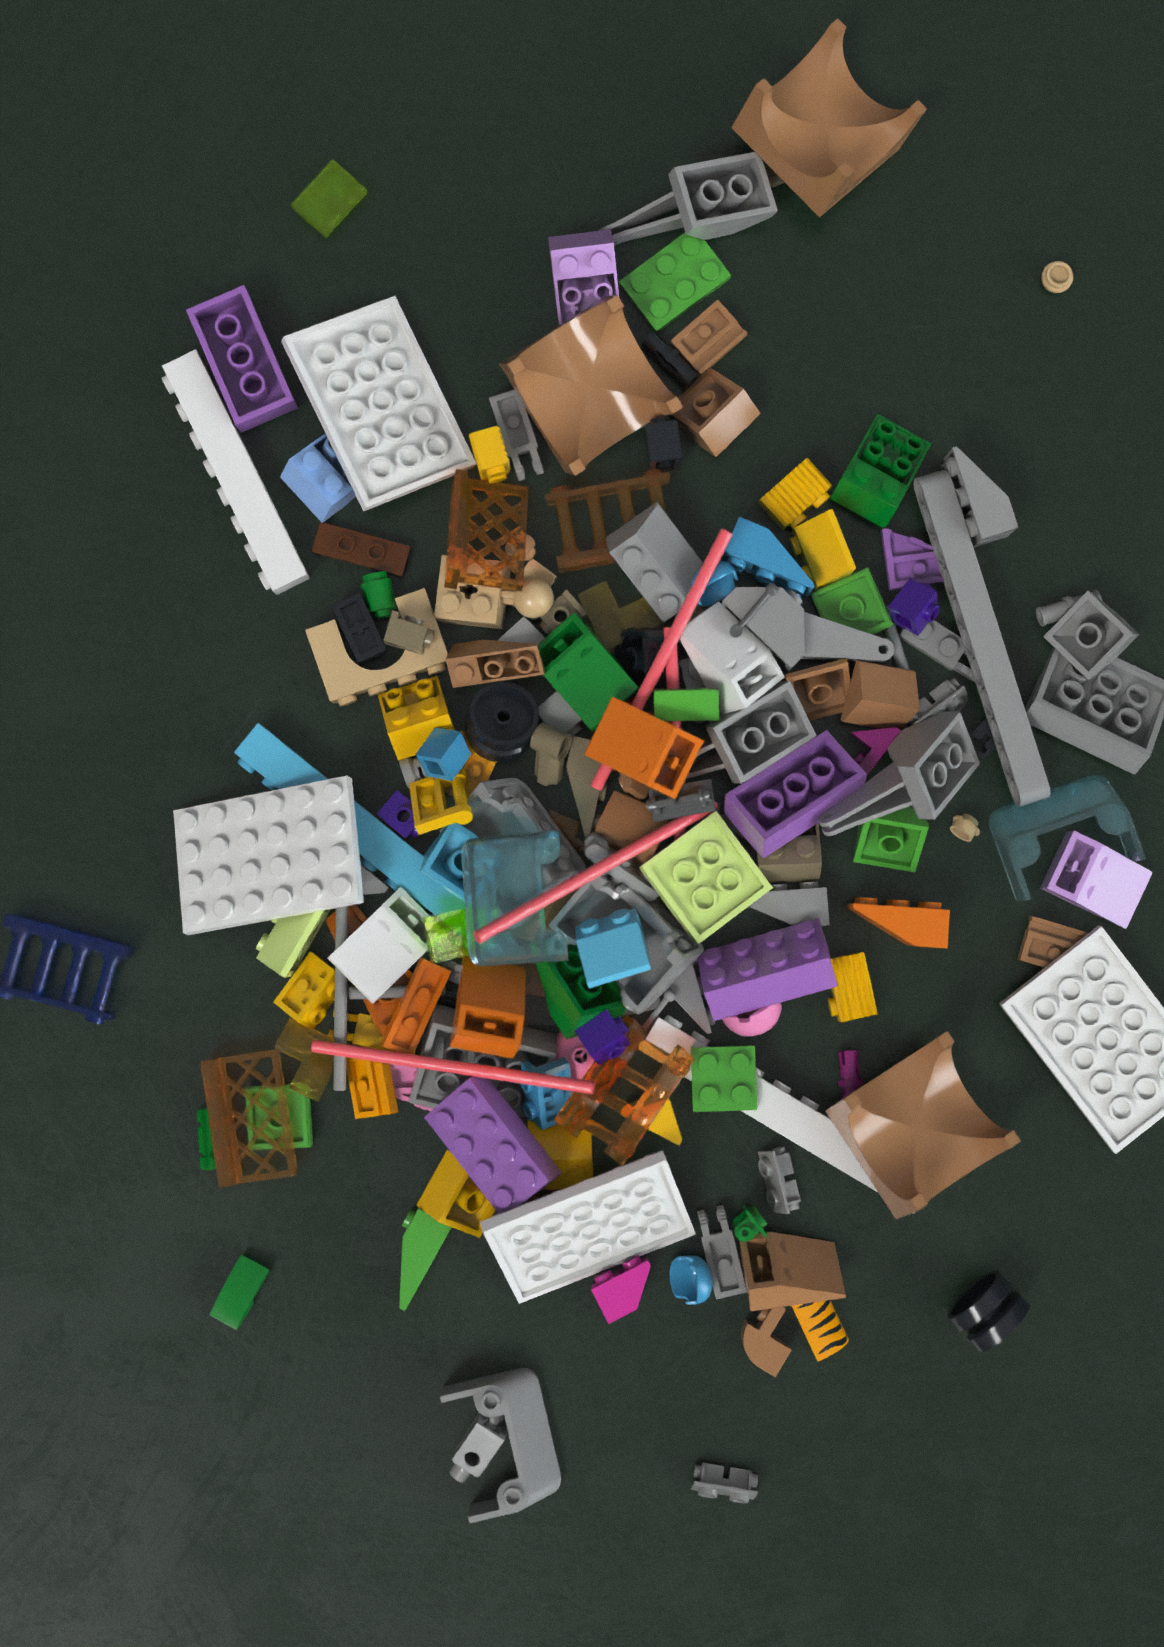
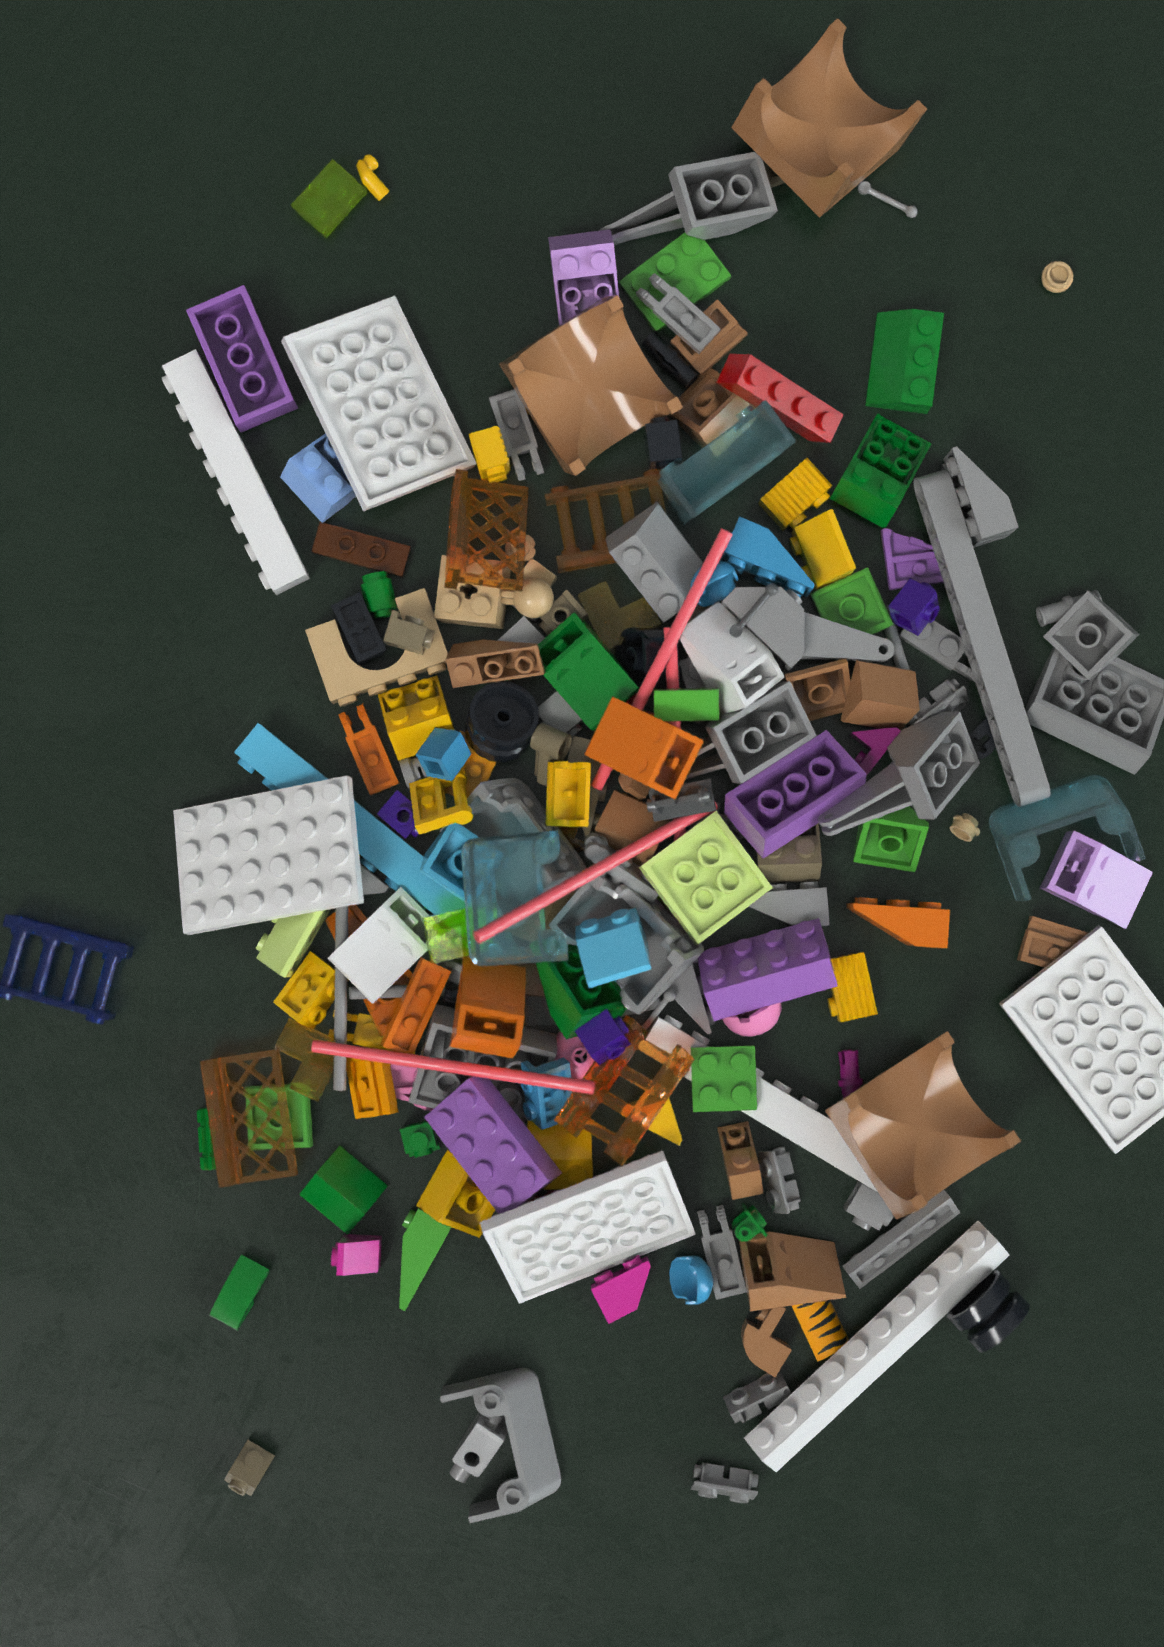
(248, 1469): none -> dark tan bracket
(343, 1189): none -> green slope
(357, 1254): none -> dark pink slope
(369, 179): none -> yellow arm
(369, 753): none -> orange hinge
(419, 1139): none -> green brick
(568, 794): none -> yellow hinge
(680, 315): none -> light grey hinge
(725, 461): none -> clear light blue windscreen
(740, 1160): none -> medium nougat slope
(744, 1401): none -> light grey hinge
(793, 404): none -> brick
(865, 188): none -> light grey hinge
(867, 1207): none -> light grey brick
(876, 1346): none -> white brick
(901, 1239): none -> light grey plate
(904, 360): none -> green slope

